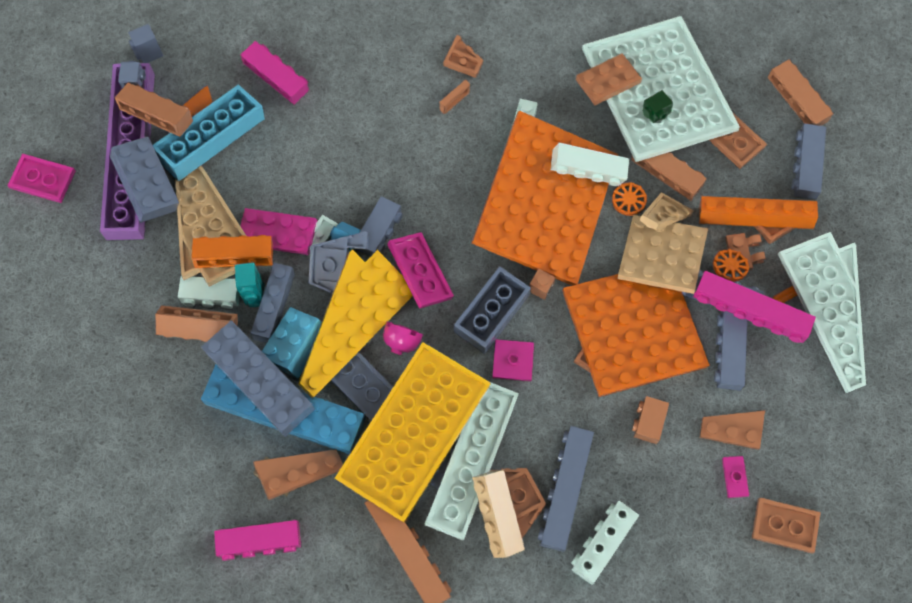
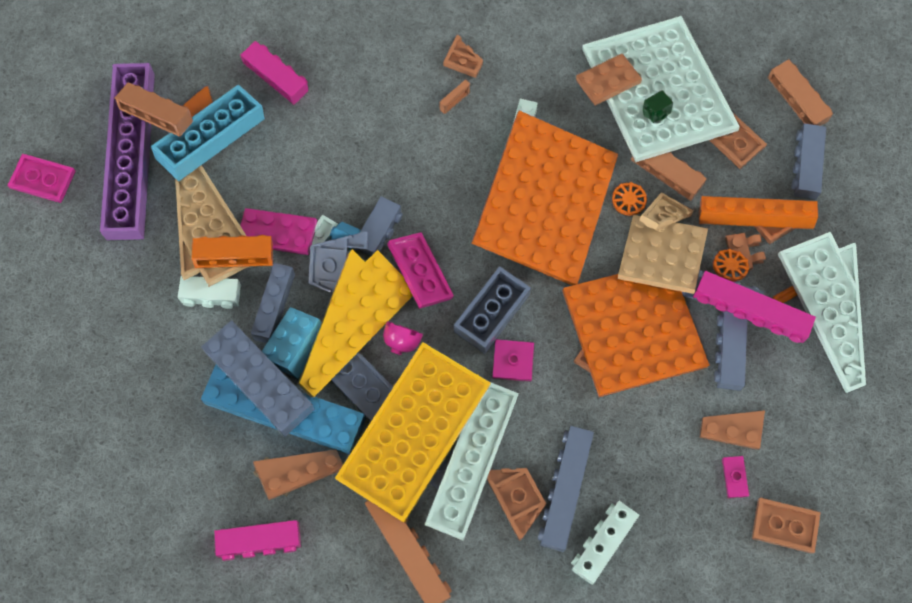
(132, 73): sand blue brick -> none
(144, 44): sand blue brick -> none
(144, 179): sand blue brick -> none
(191, 322): nougat brick -> none
(249, 284): teal brick -> none
(498, 514): tan brick -> none
(542, 284): nougat brick -> none
(589, 164): light aqua brick -> none
(650, 420): nougat brick -> none

